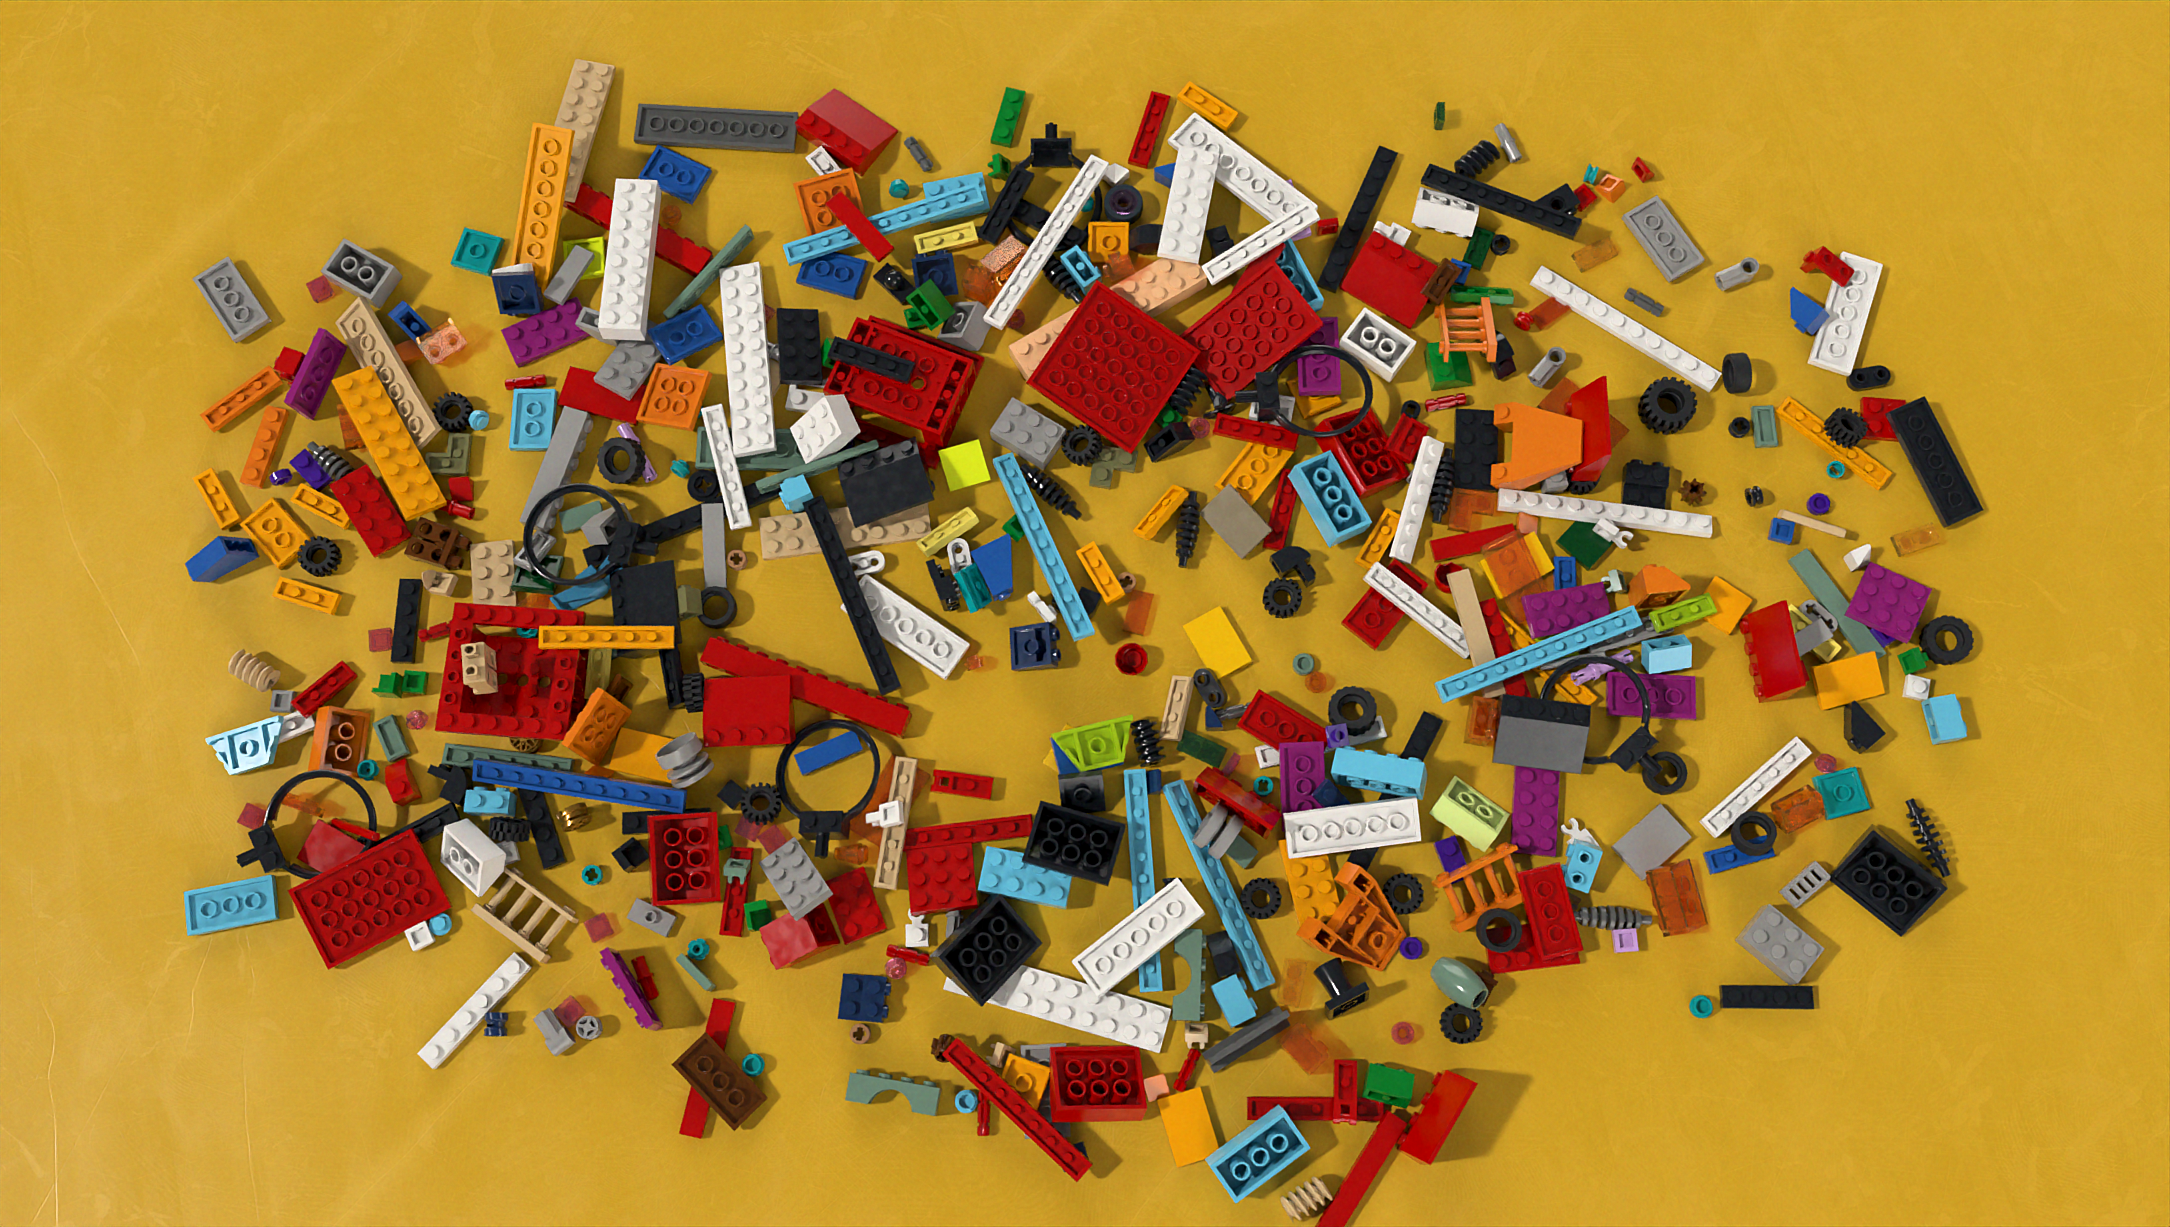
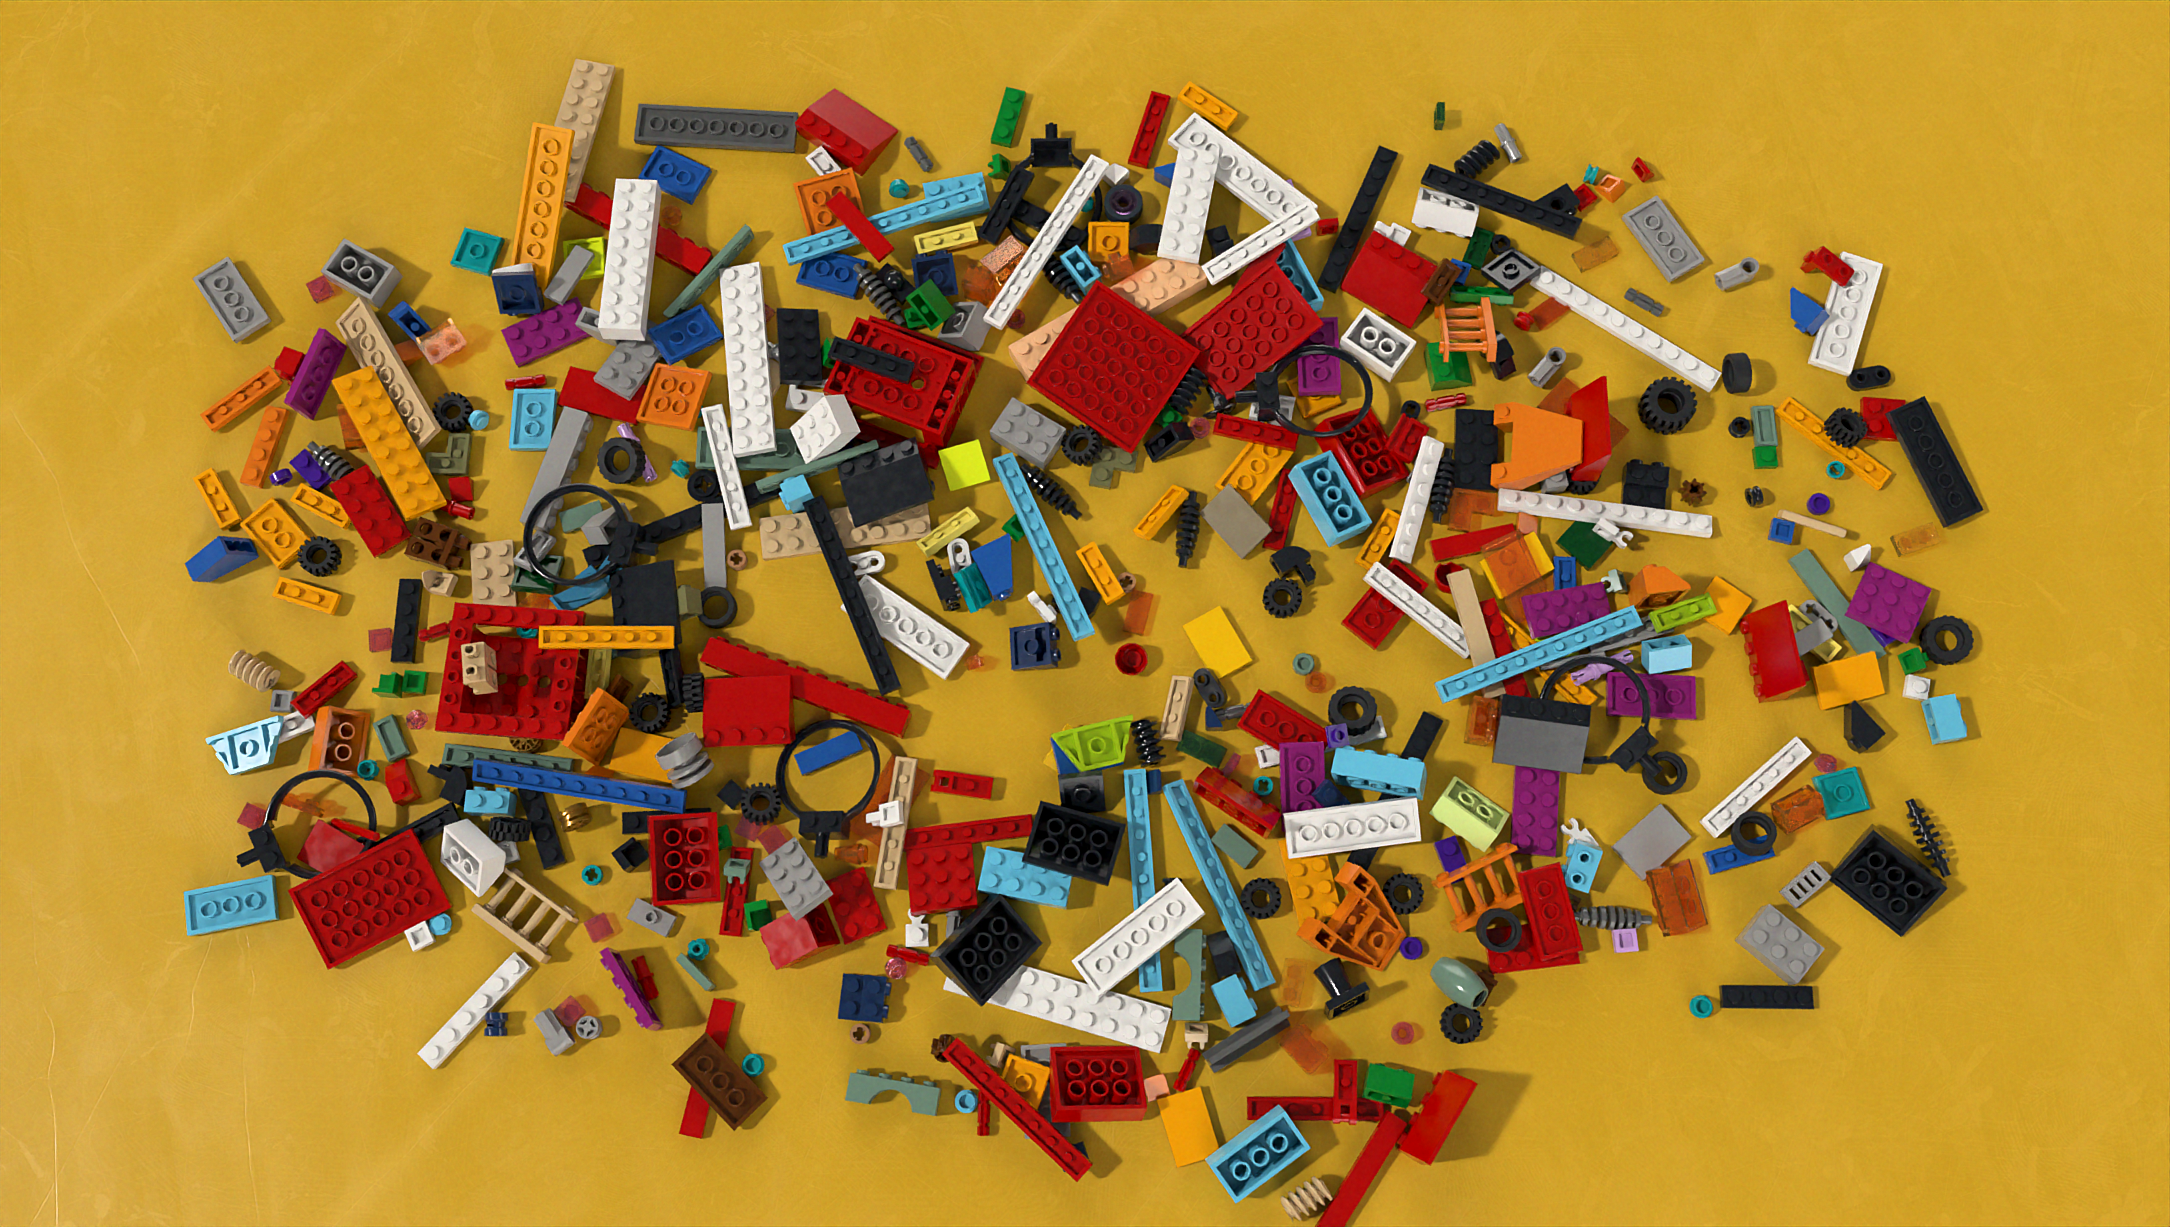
(644, 701): none -> black tyre
(878, 294): none -> dark grey piece
(1218, 831): light grey wheel -> none
(1511, 270): none -> black plate
(1765, 457): none -> green plate

